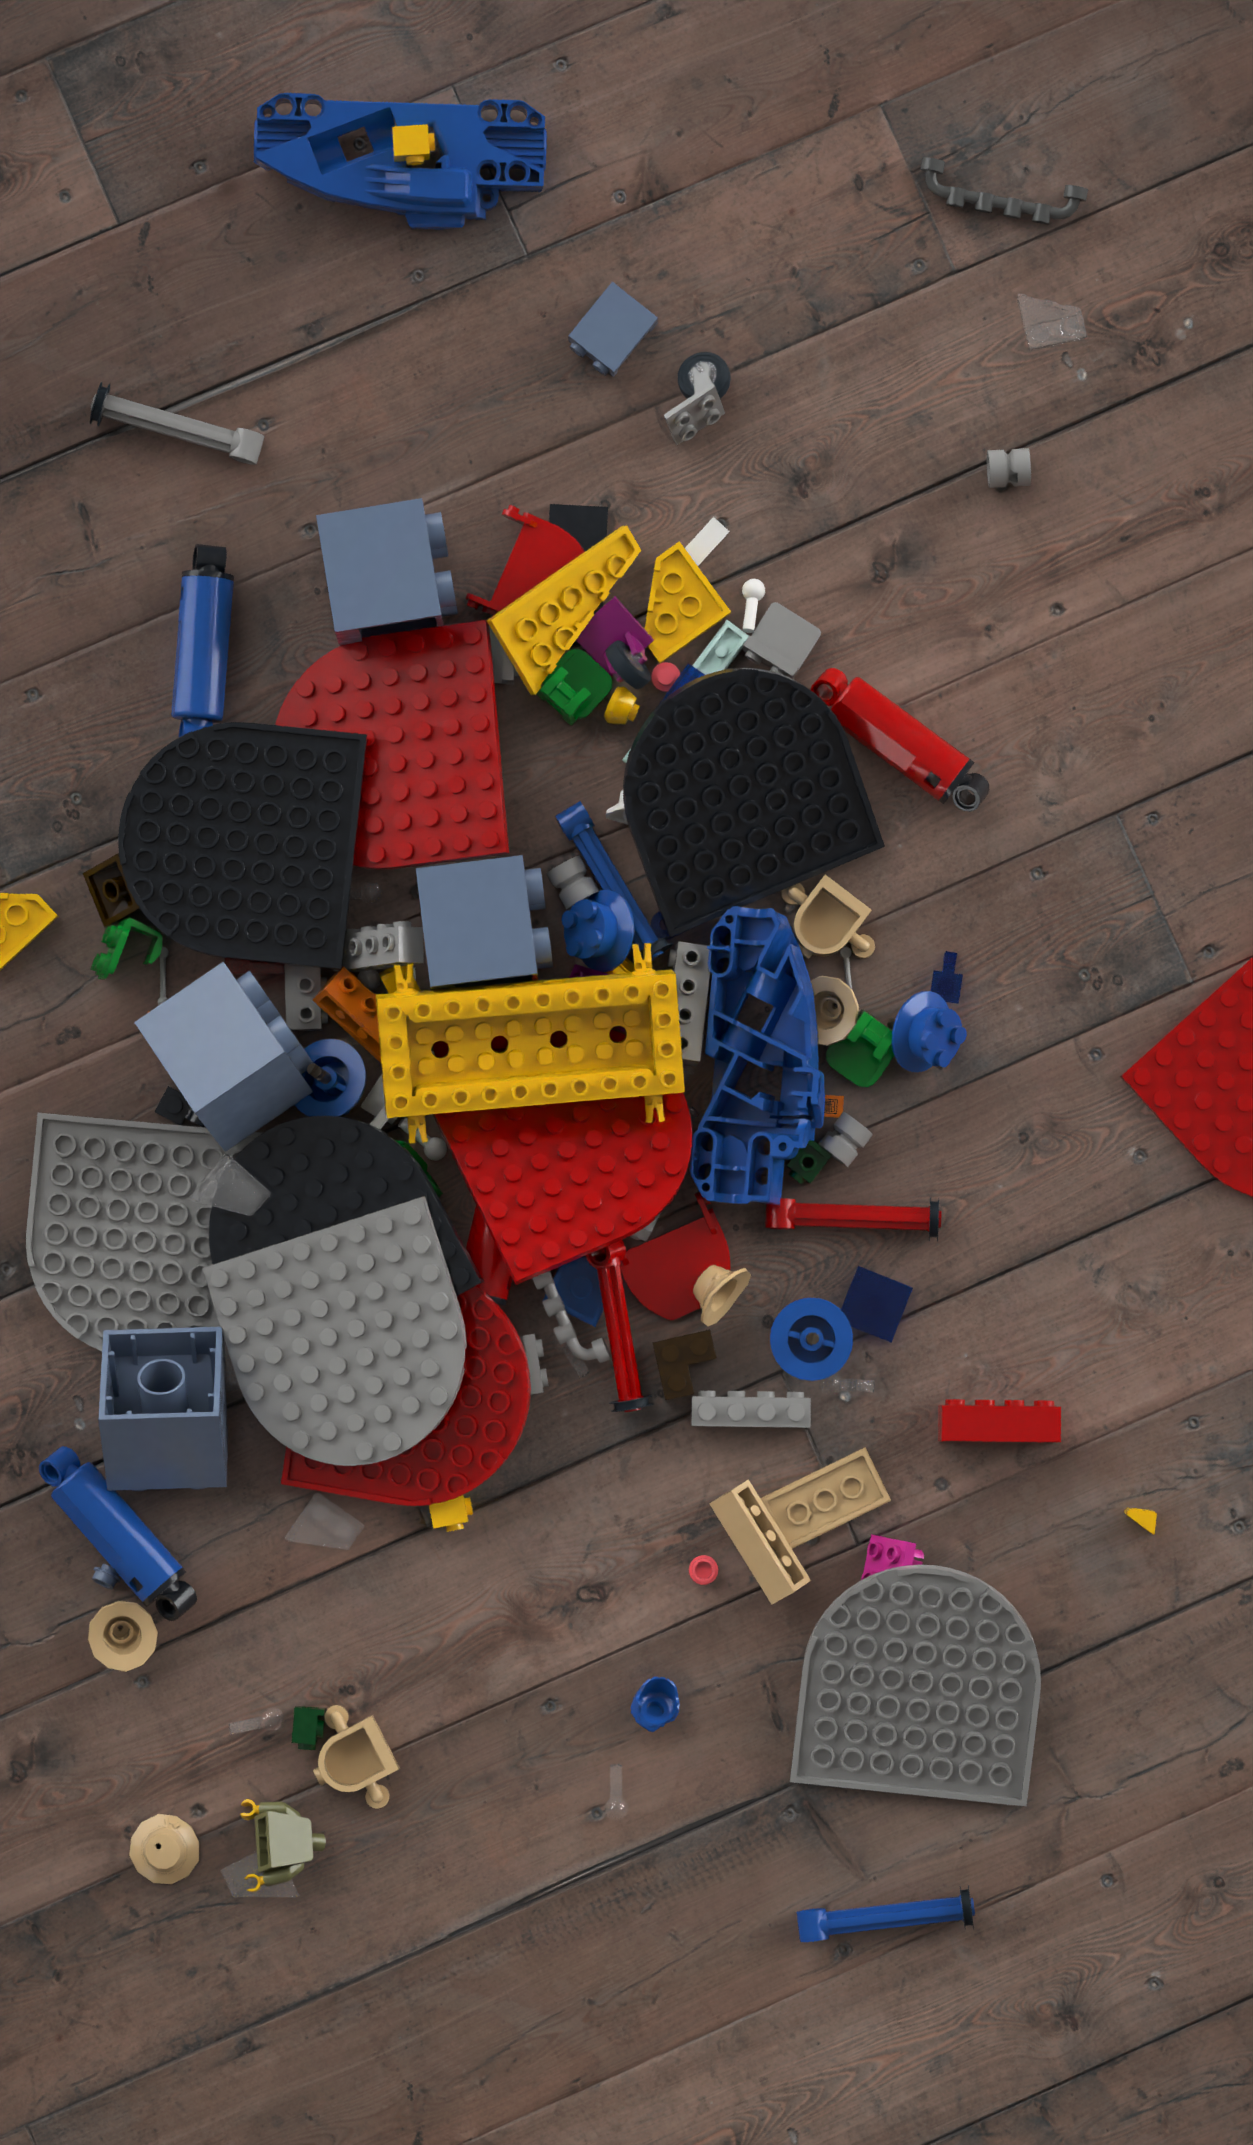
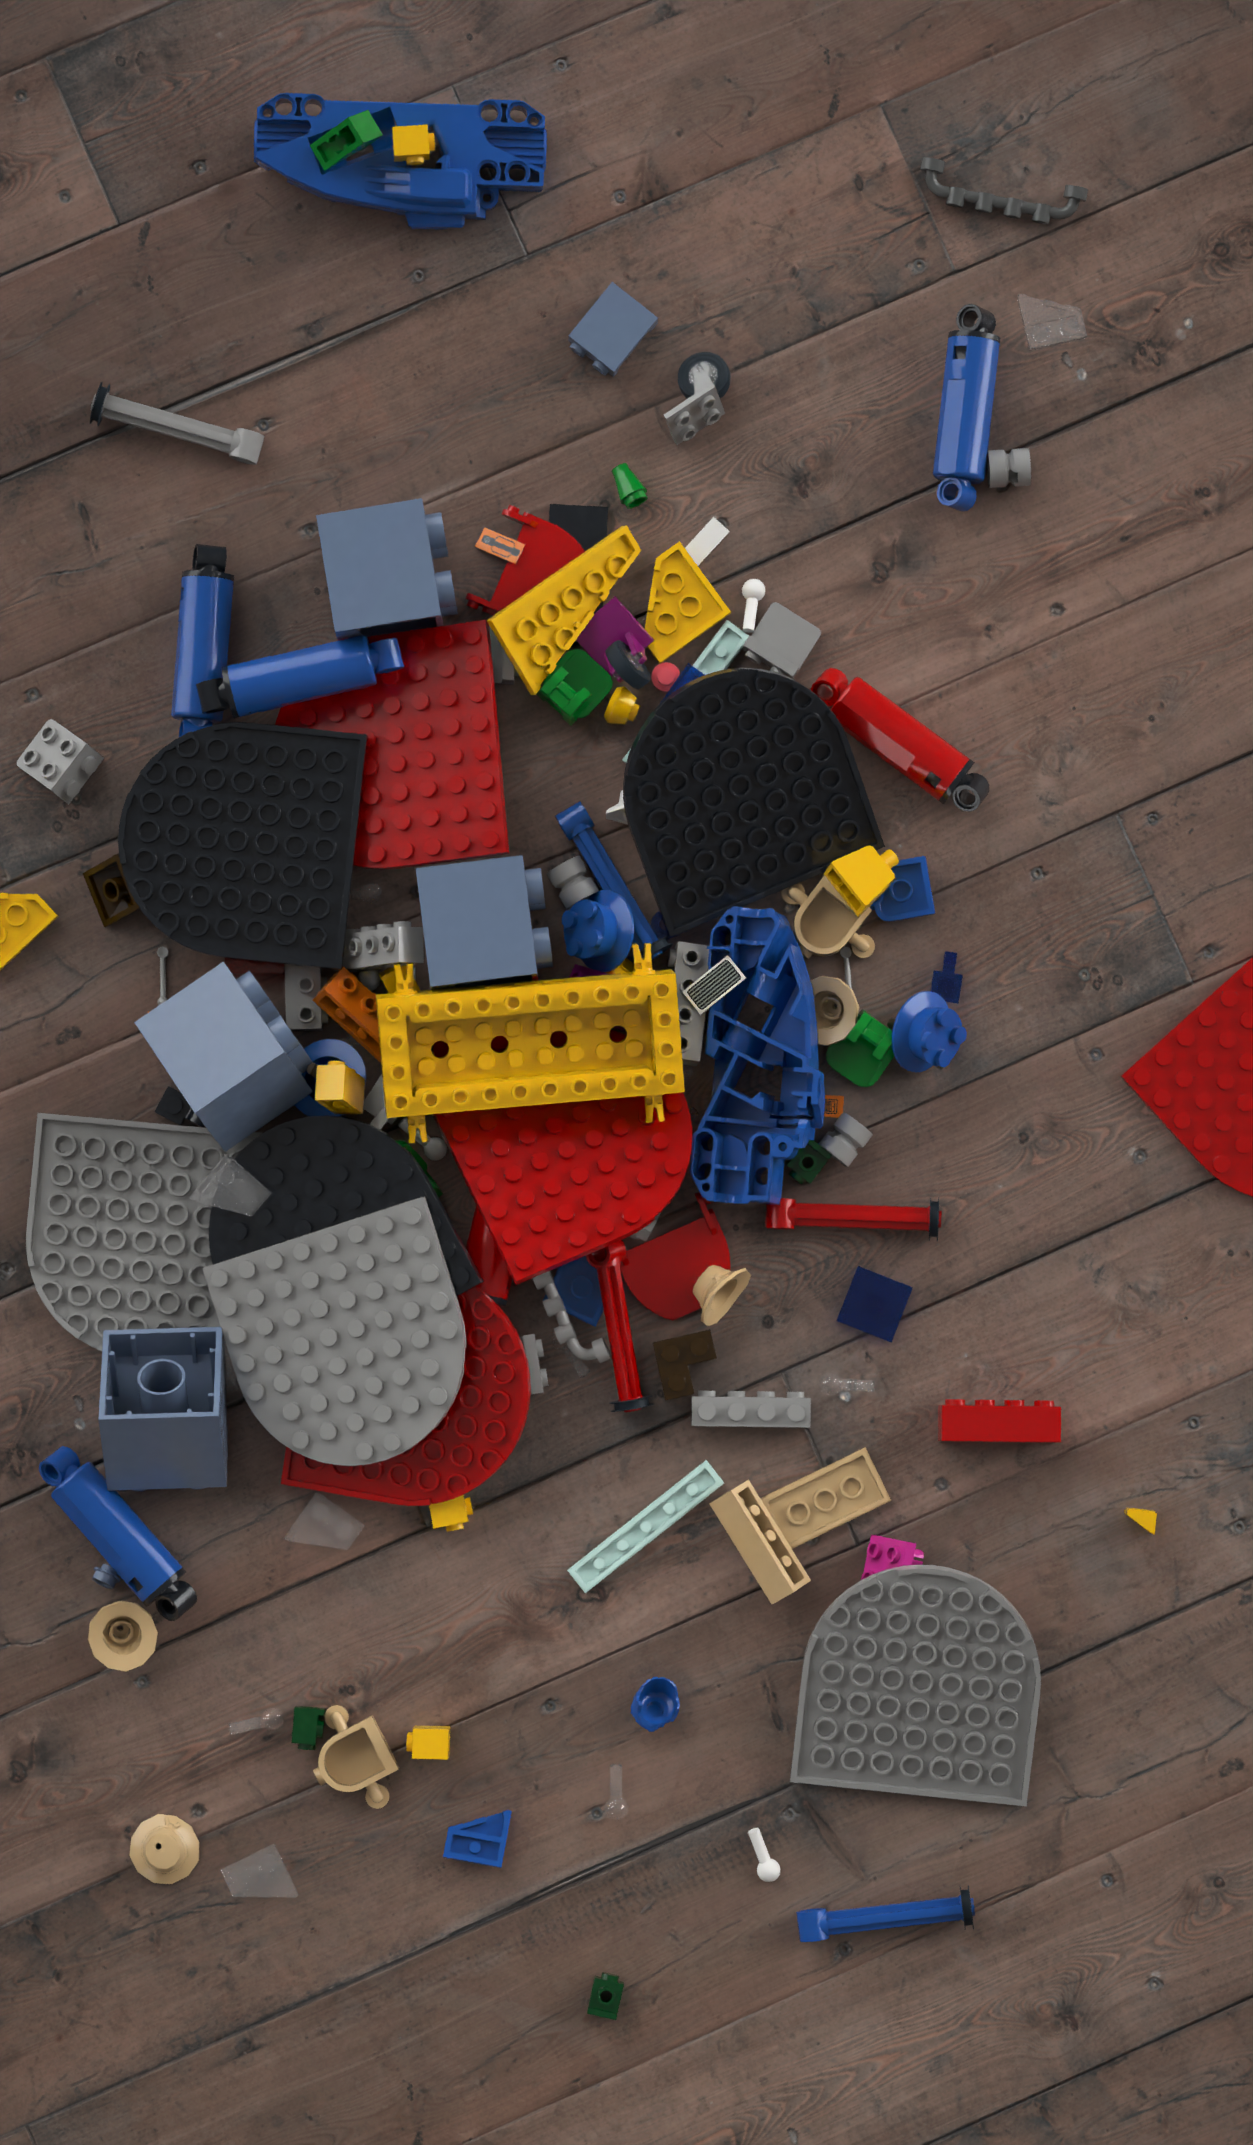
(59, 760): none -> light grey bracket
(115, 939): green piece -> none
(282, 1842): torso -> none
(299, 676): none -> blue piece
(339, 1088): none -> yellow brick
(346, 139): none -> green arch
(429, 1742): none -> yellow brick
(479, 1840): none -> blue wing
(500, 545): none -> orange sticker
(602, 2008): none -> dark green brick
(629, 488): none -> green cone
(645, 1526): none -> light aqua tile
(703, 1570): coral plate -> none
(714, 984): none -> sticker
(768, 1868): none -> white bar
(811, 1339): blue piece -> none
(862, 876): none -> yellow torso
(908, 894): none -> blue plate
(966, 407): none -> blue piece

